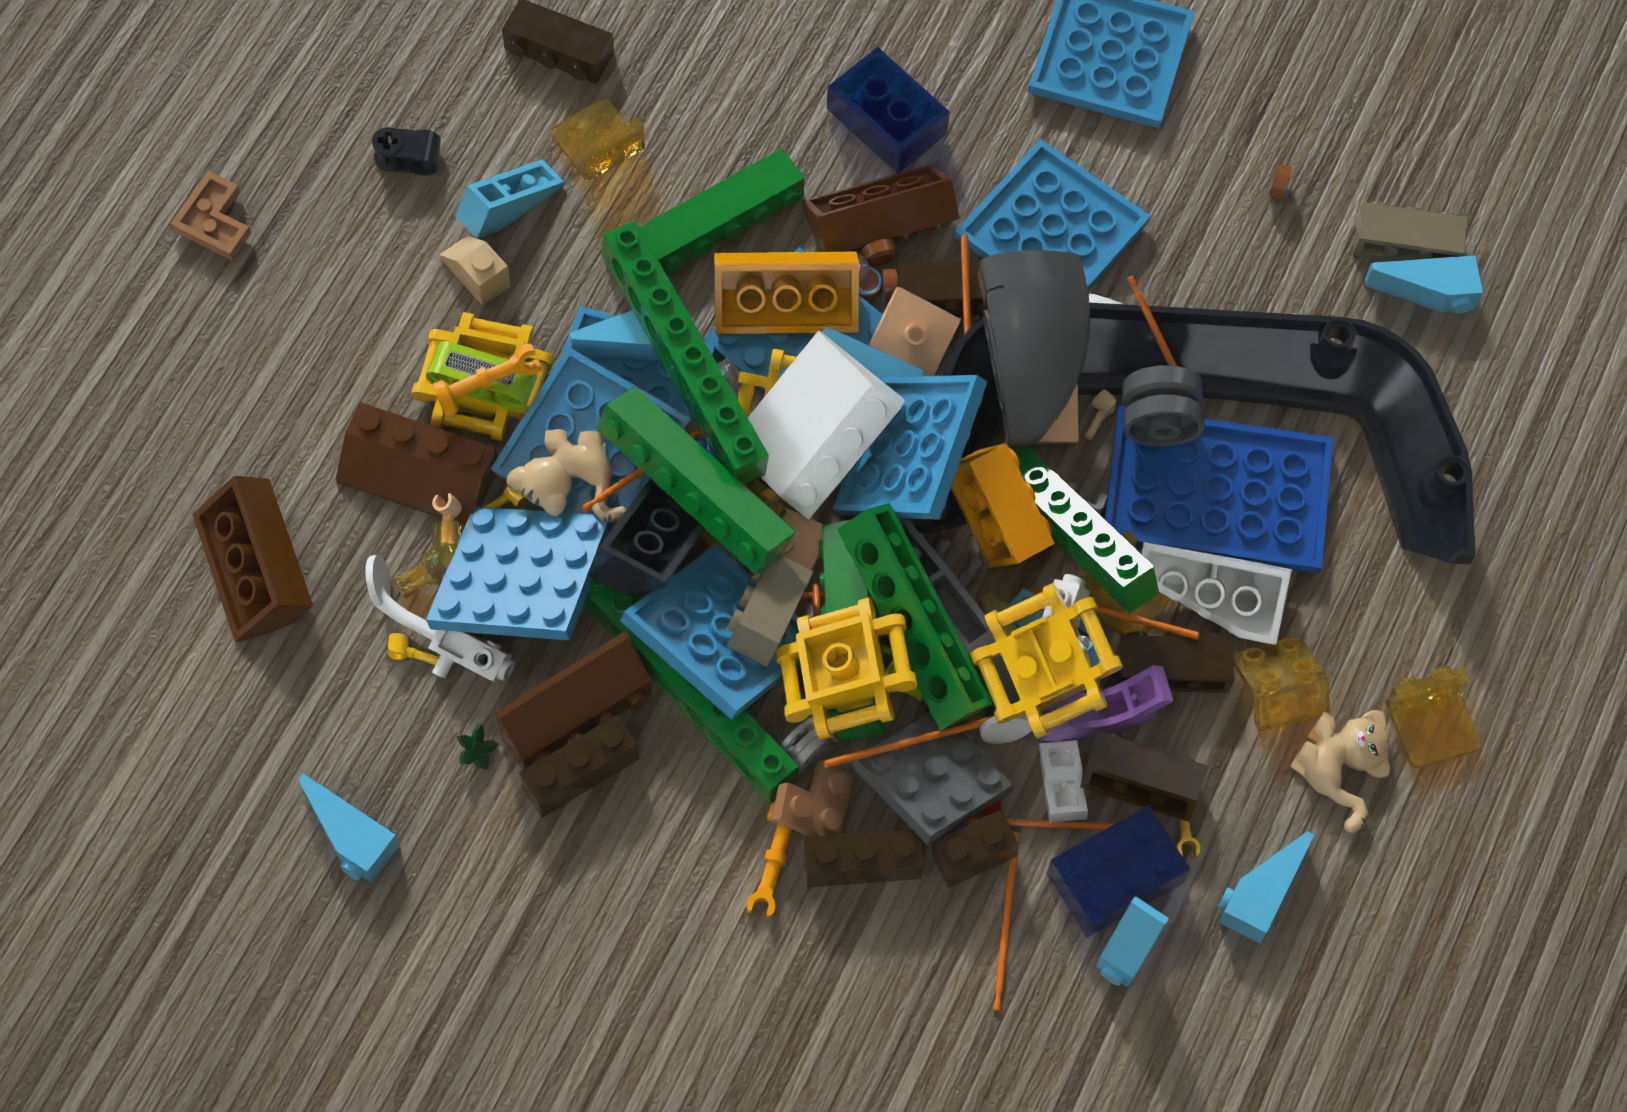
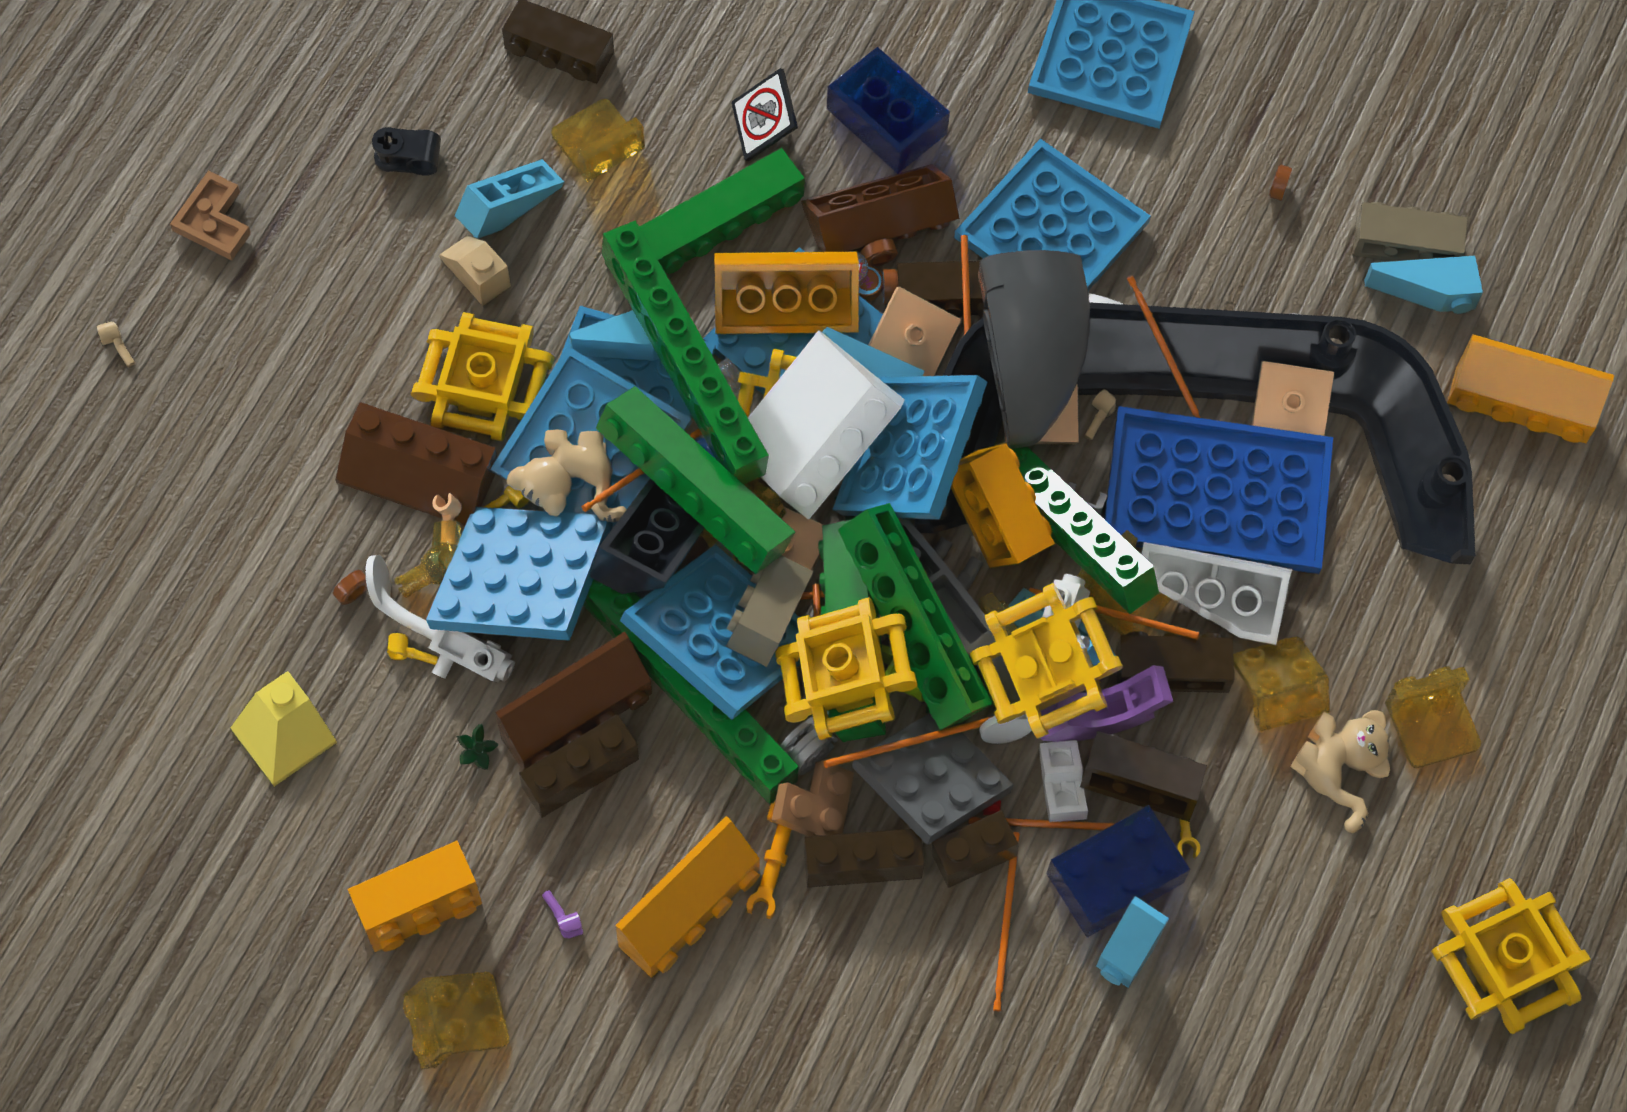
(109, 334): none -> tan hand
(252, 558): reddish brown slope -> none
(282, 729): none -> light yellow slope
(350, 587): none -> dark orange tile
(356, 838): medium azure slope -> none
(416, 897): none -> light orange brick
(454, 1016): none -> clear yellow bracket
(457, 362): lime beam -> none
(516, 365): light orange piece -> none
(568, 924): none -> medium lavender hand
(688, 898): none -> light orange slope
(764, 114): none -> piece
(1163, 406): dark grey wheel -> none
(1261, 891): medium azure slope -> none
(1292, 398): none -> light nougat plate
(1511, 954): none -> yellow brick
(1529, 389): none -> light orange slope

